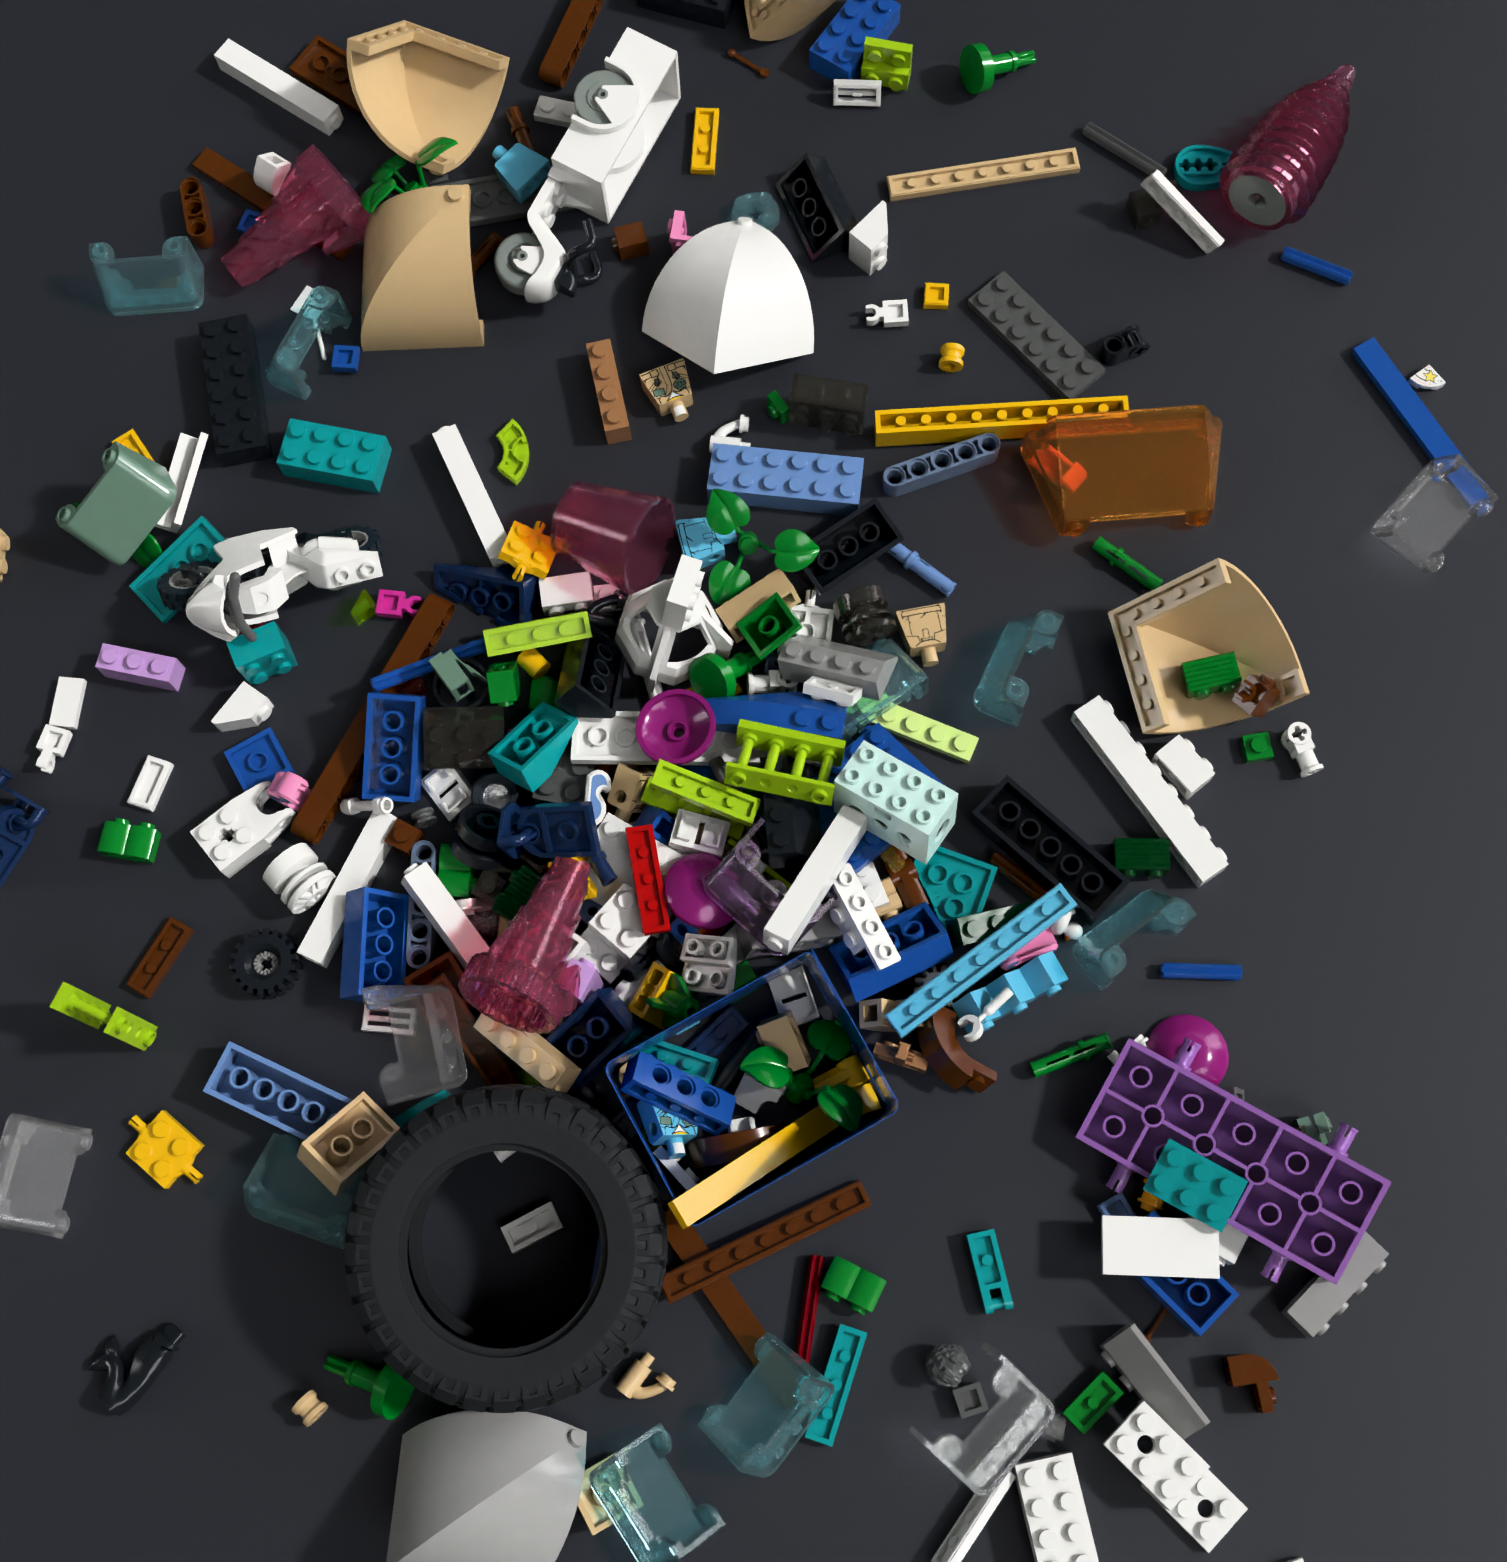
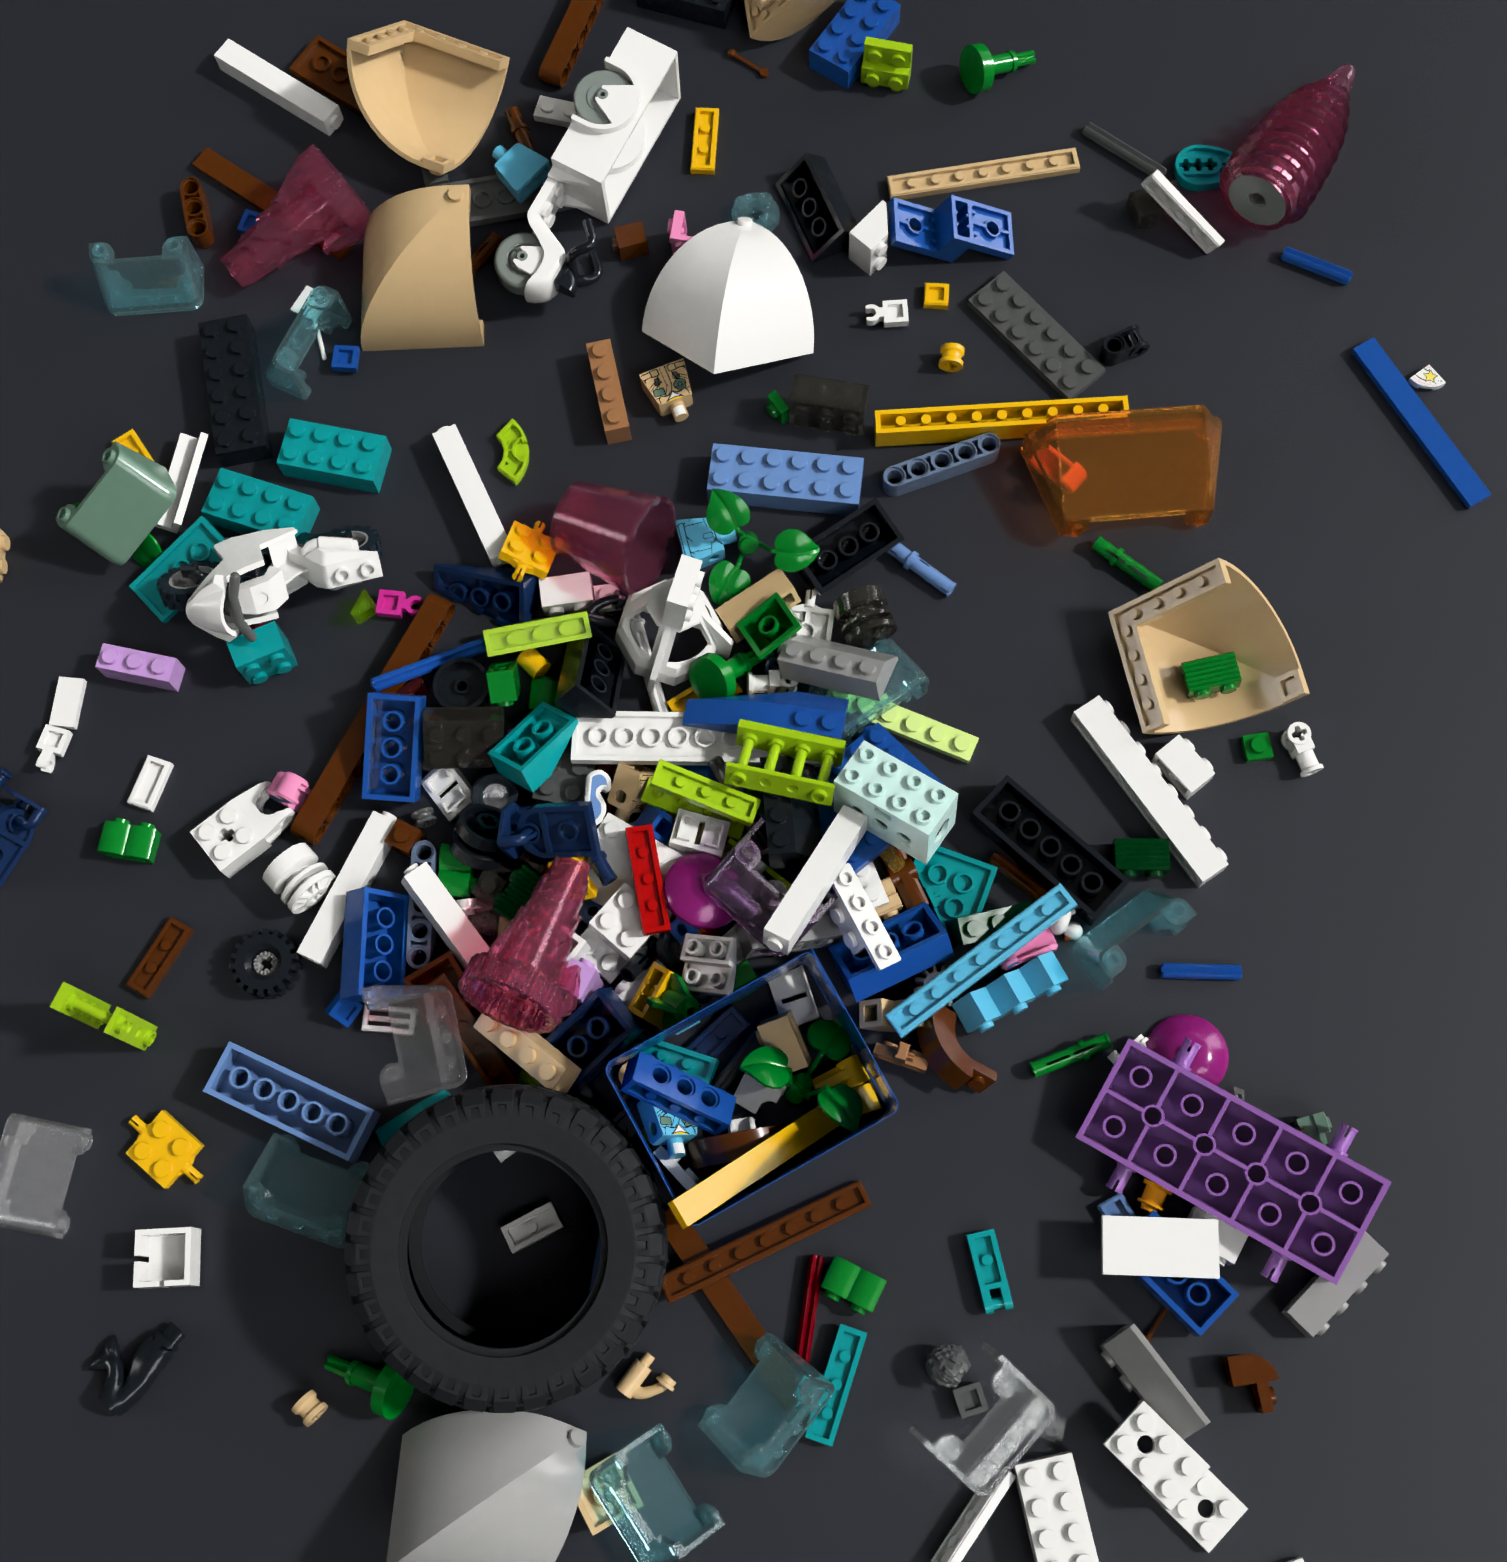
(172, 1257): none -> white piece
(243, 709): white slope -> none
(256, 505): none -> teal brick
(258, 759): blue plate -> none
(270, 172): white brick -> none
(344, 1010): none -> blue plate
(347, 1143): tan slope -> none
(378, 805): white bar -> none
(384, 184): green plant -> none
(449, 671): sand green piece -> none
(673, 713): magenta dish -> none
(719, 436): white plant -> none
(823, 688): white plate -> none
(861, 88): white tile -> none
(923, 631): tan torso -> none
(951, 228): none -> blue bracket
(988, 1010): white piece -> none
(1001, 692): clear light blue windscreen -> none
(1092, 1402): green plate -> none
(1195, 1185): teal plate -> none
(1256, 695): reddish brown brick -> none
(1434, 511): clear windscreen -> none

